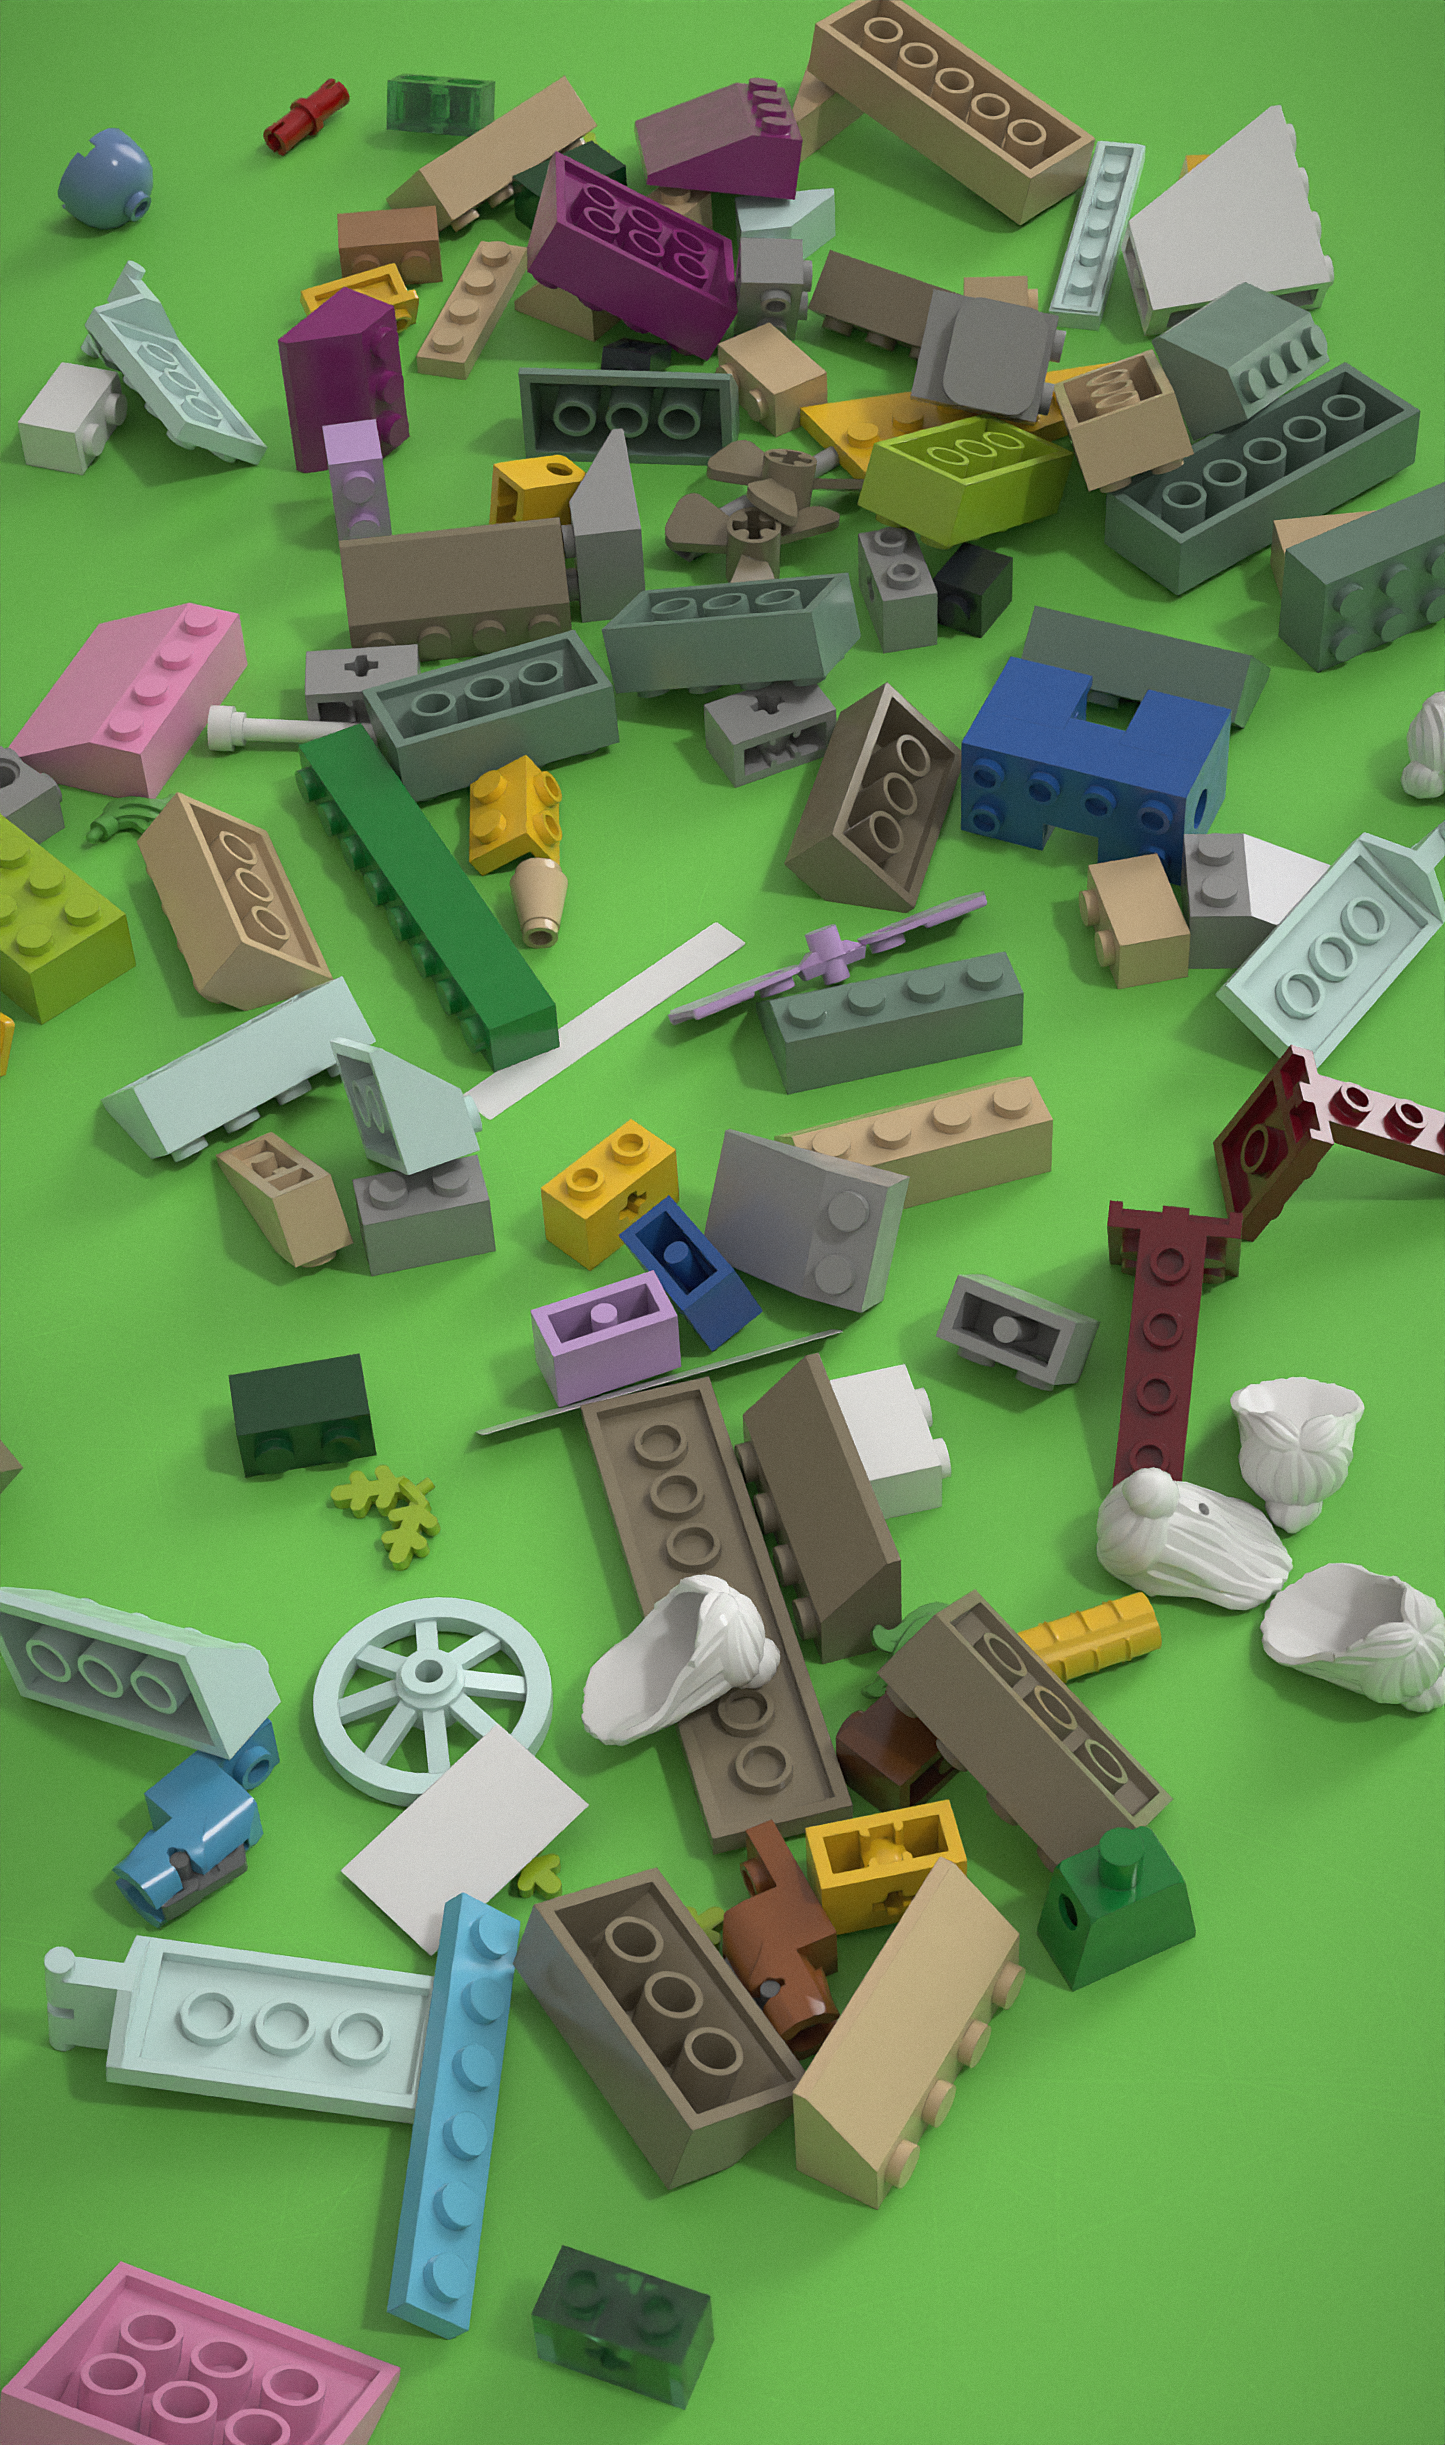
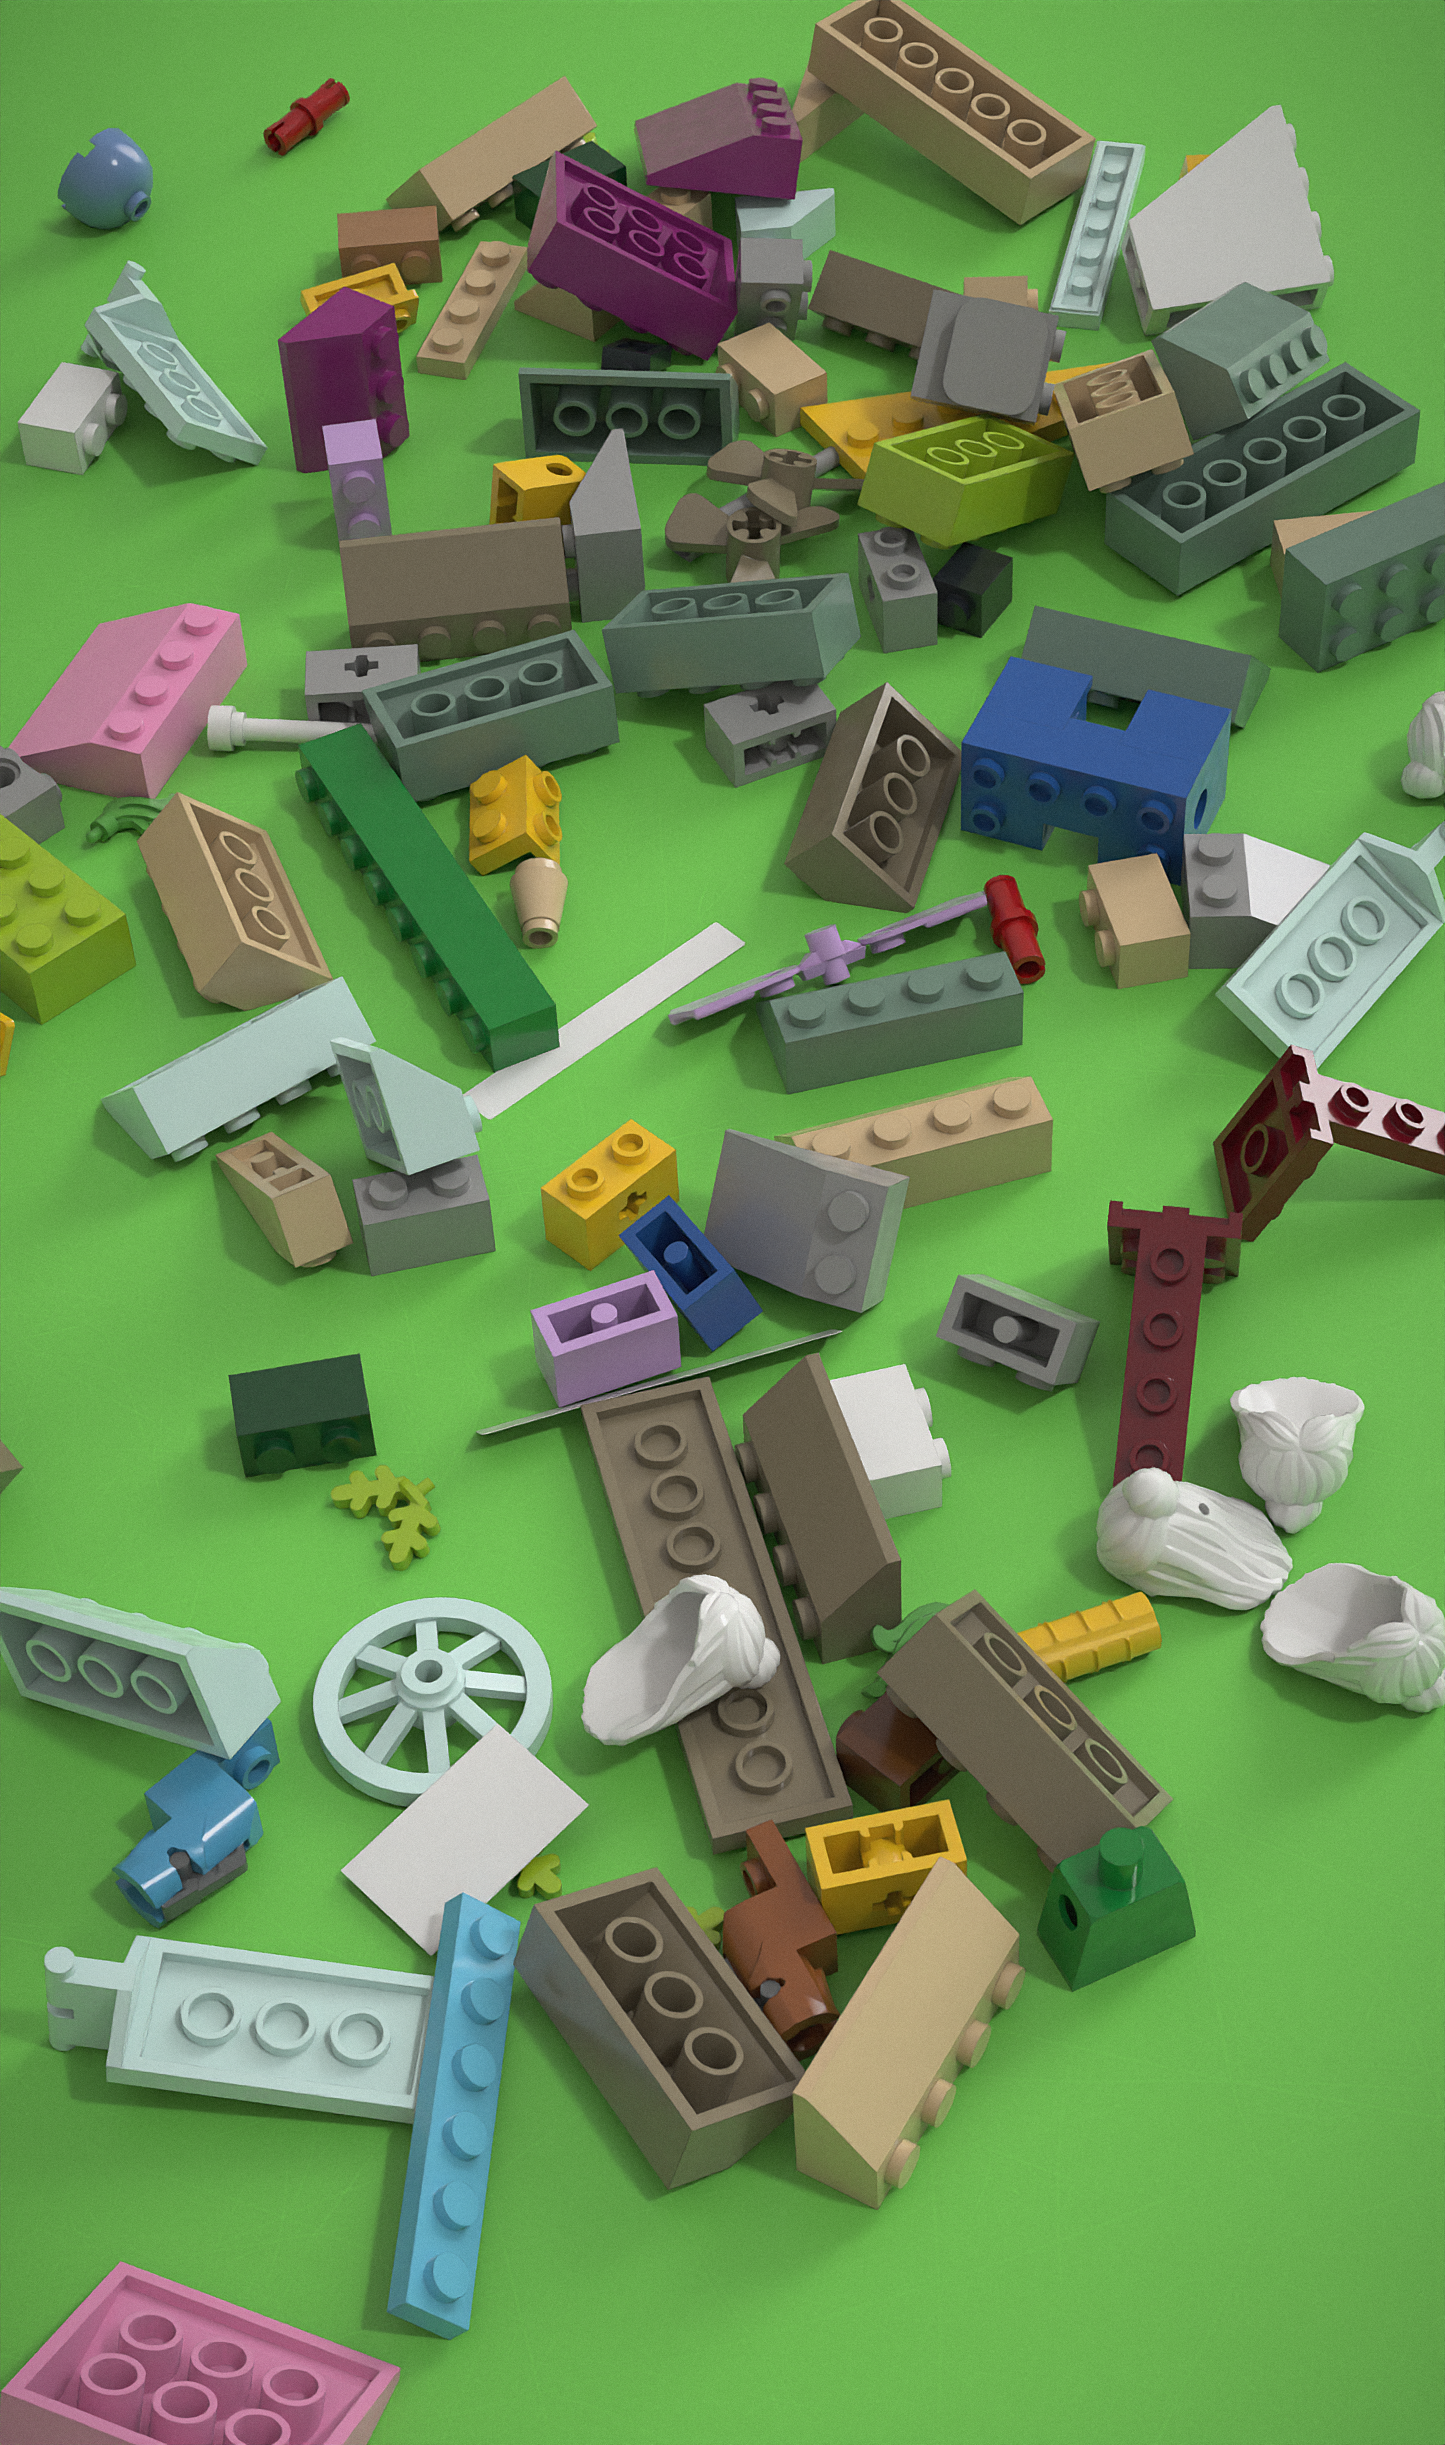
(439, 104): clear green brick -> none
(623, 2326): clear green brick -> none
(1014, 928): none -> red pin

